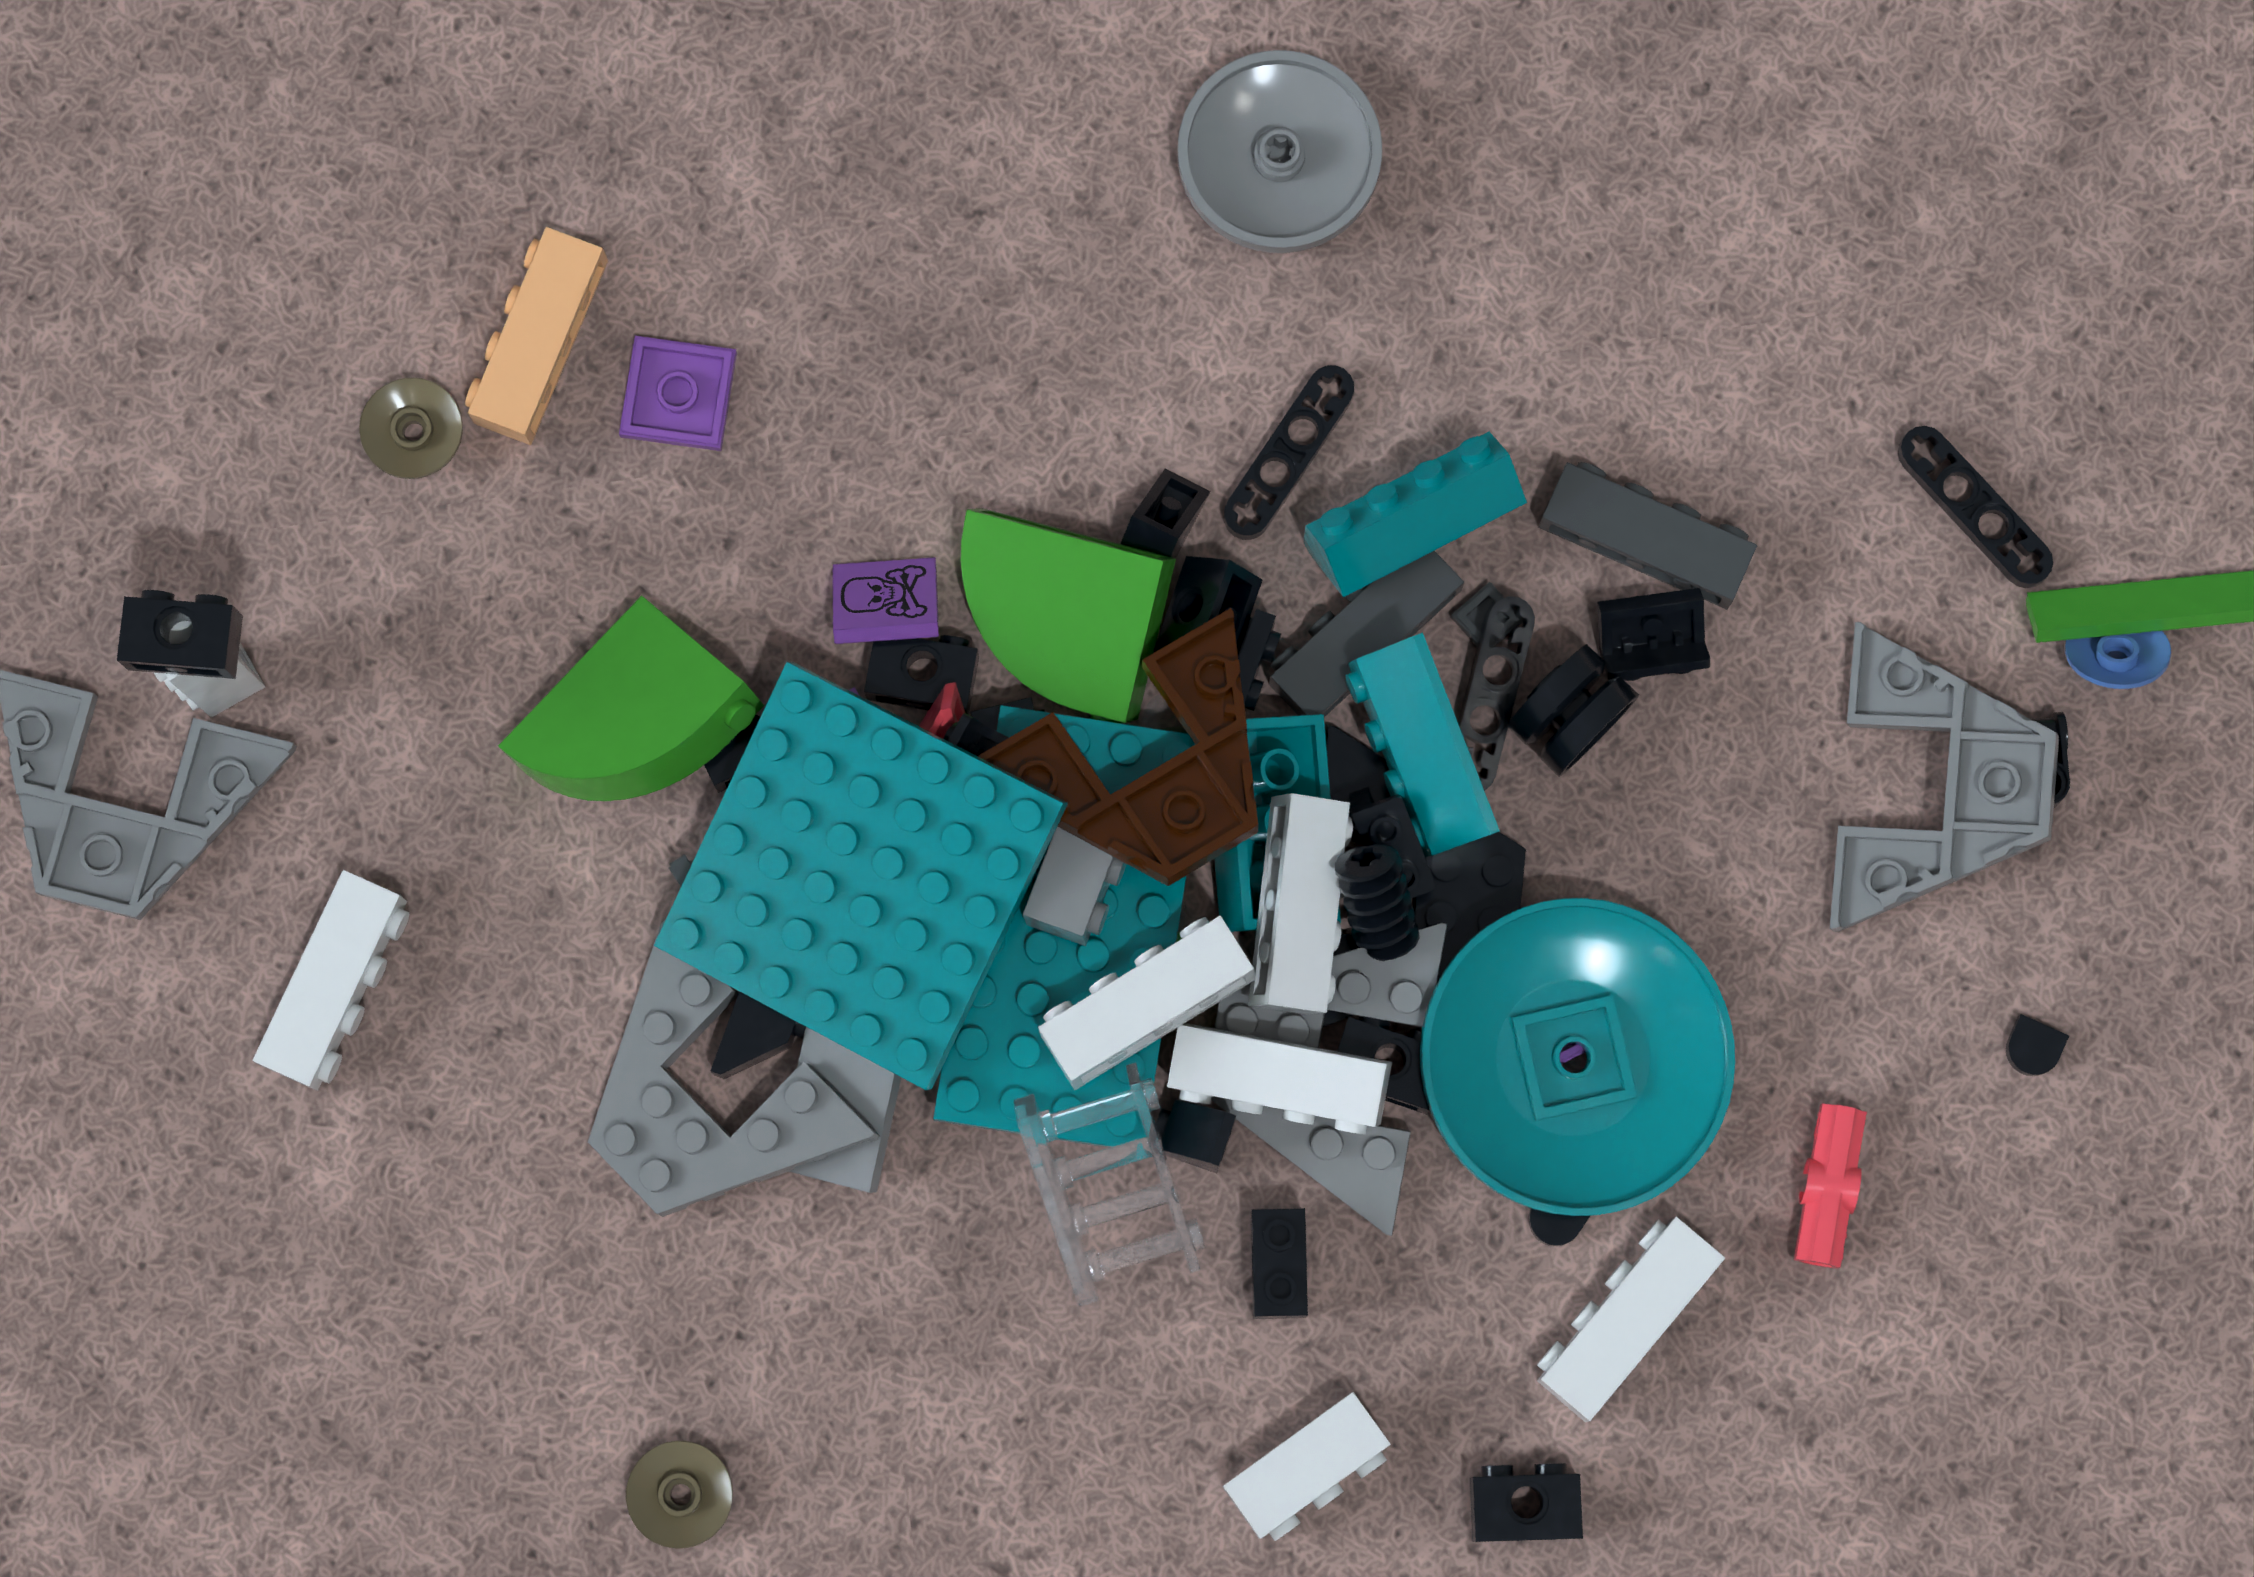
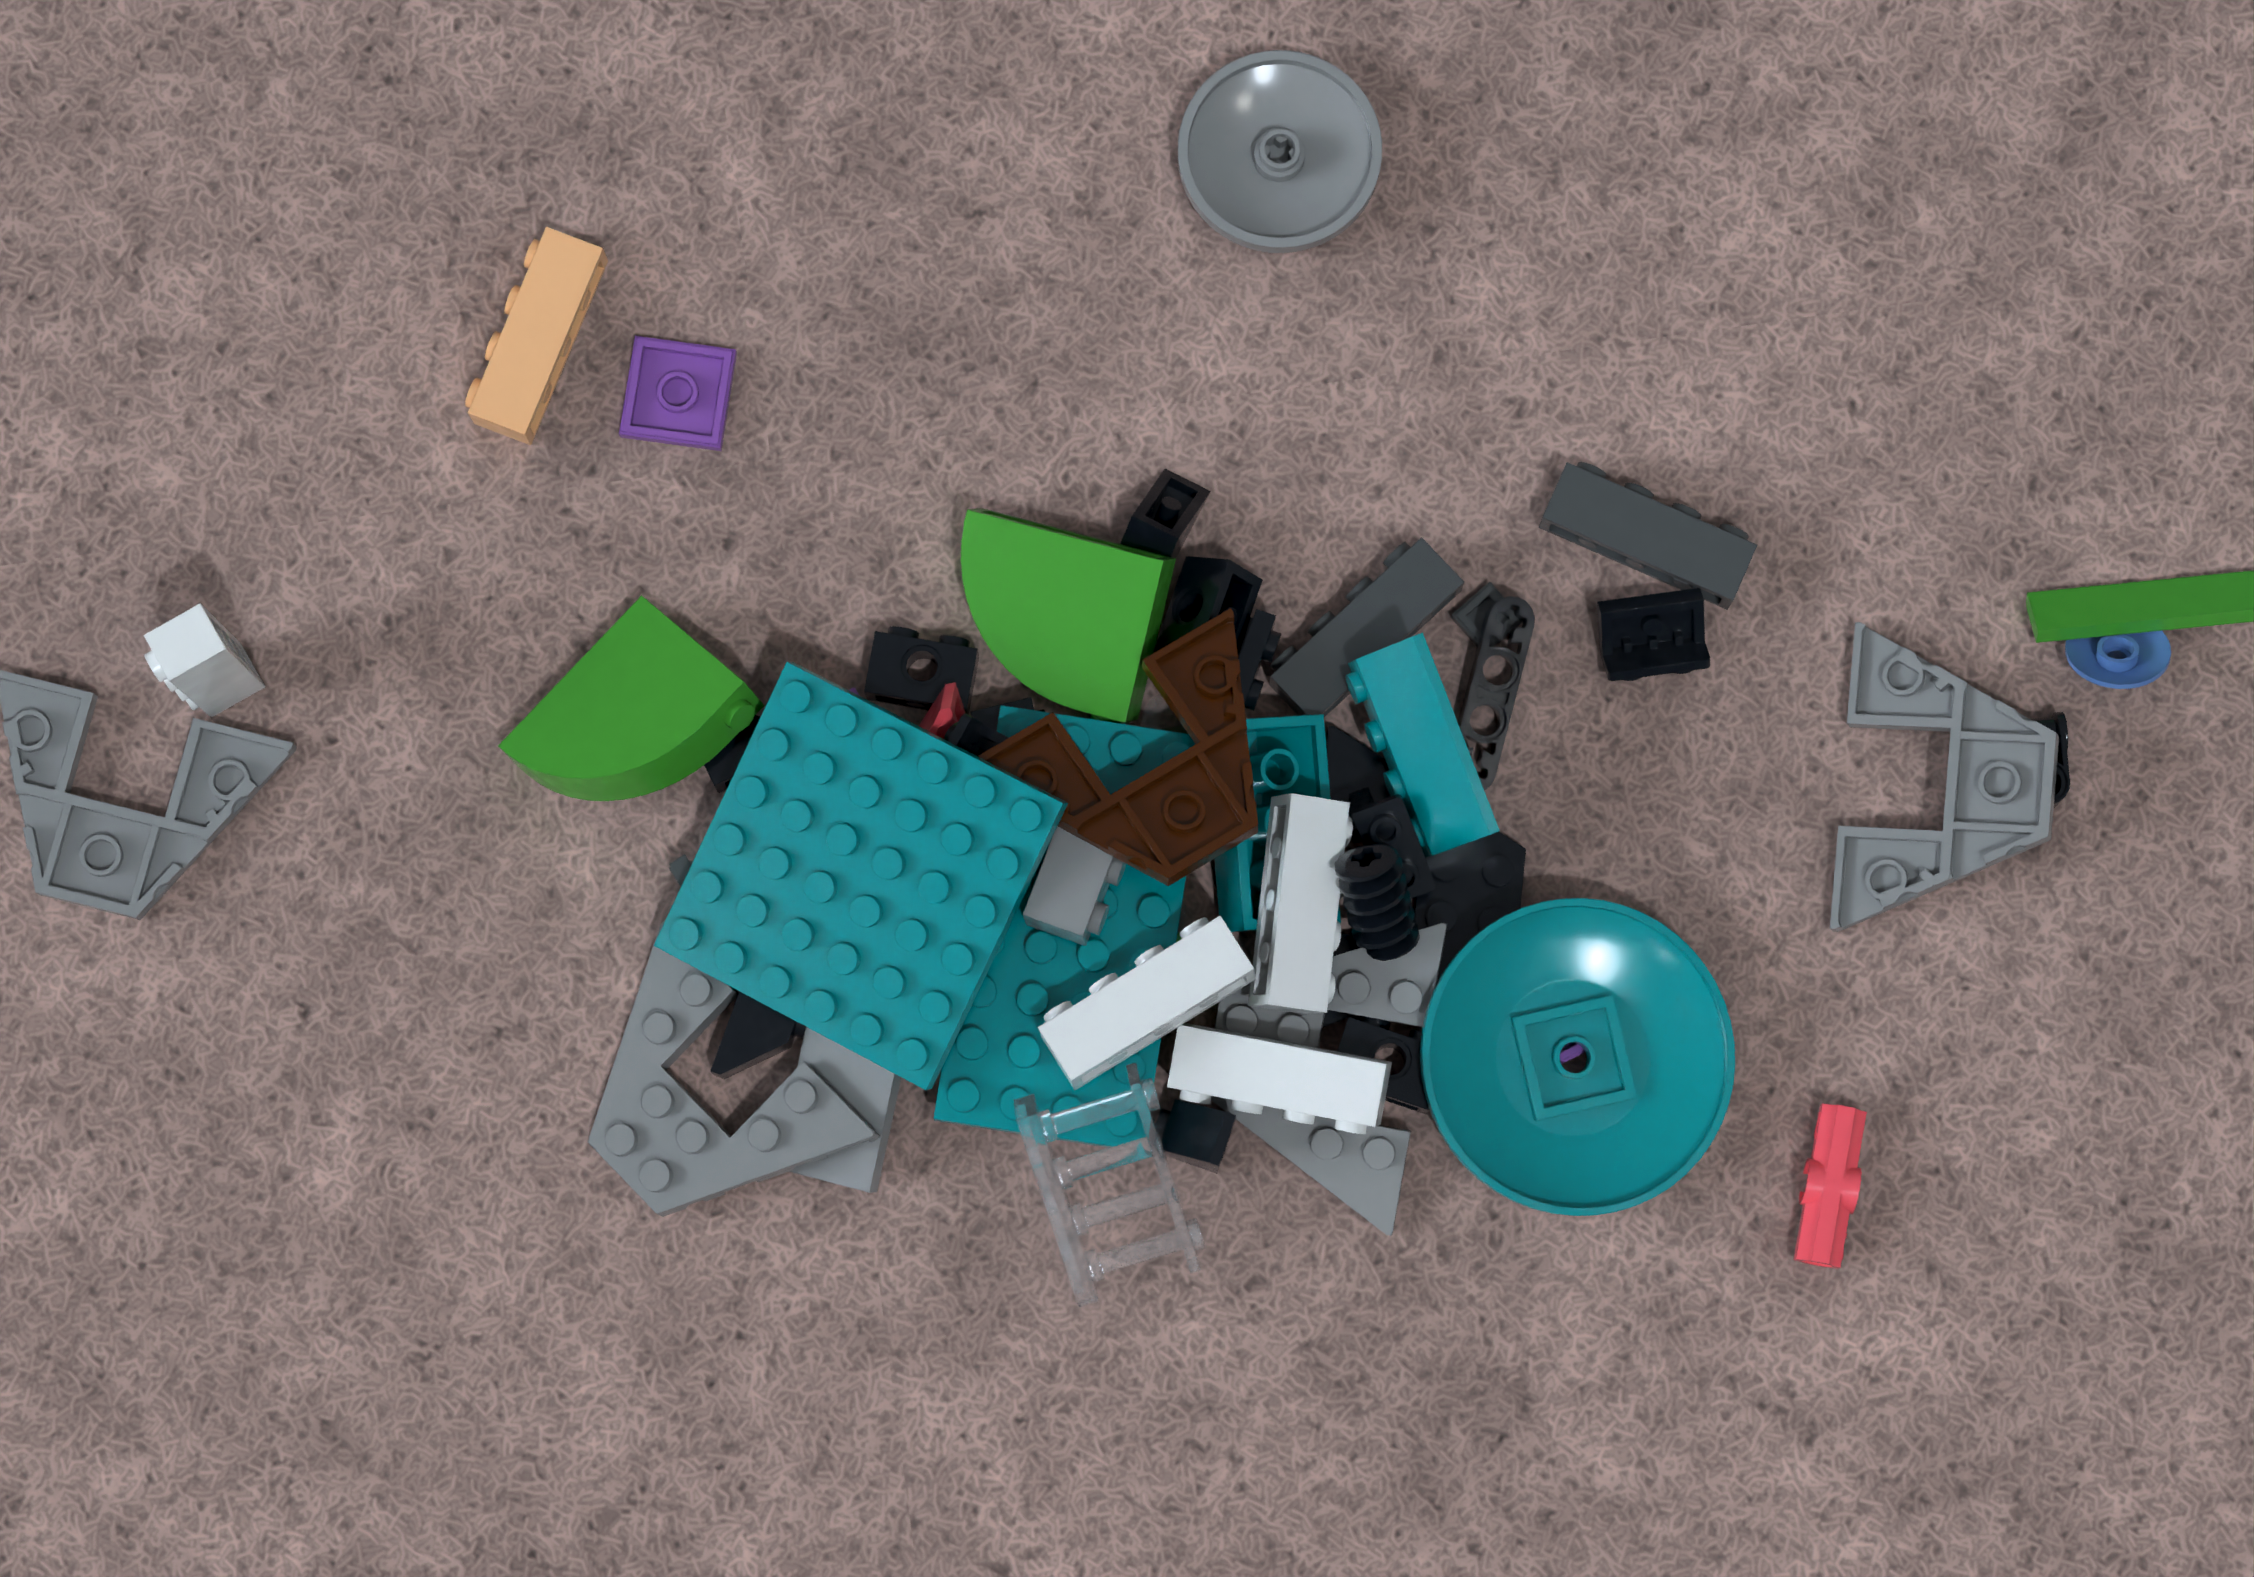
(208, 651): black brick -> none
(331, 980): white brick -> none
(397, 407): dark tan dish -> none
(651, 1489): dark tan dish -> none
(885, 600): medium lavender tile -> none
(1279, 1263): black brick -> none
(1284, 450): black beam -> none
(1308, 1468): white brick -> none
(1415, 514): teal slope -> none
(1554, 1228): black tile -> none
(1558, 1511): black brick -> none
(1565, 703): black wheel -> none
(1630, 1318): white brick -> none
(1981, 501): black beam -> none
(2034, 1046): black tile -> none

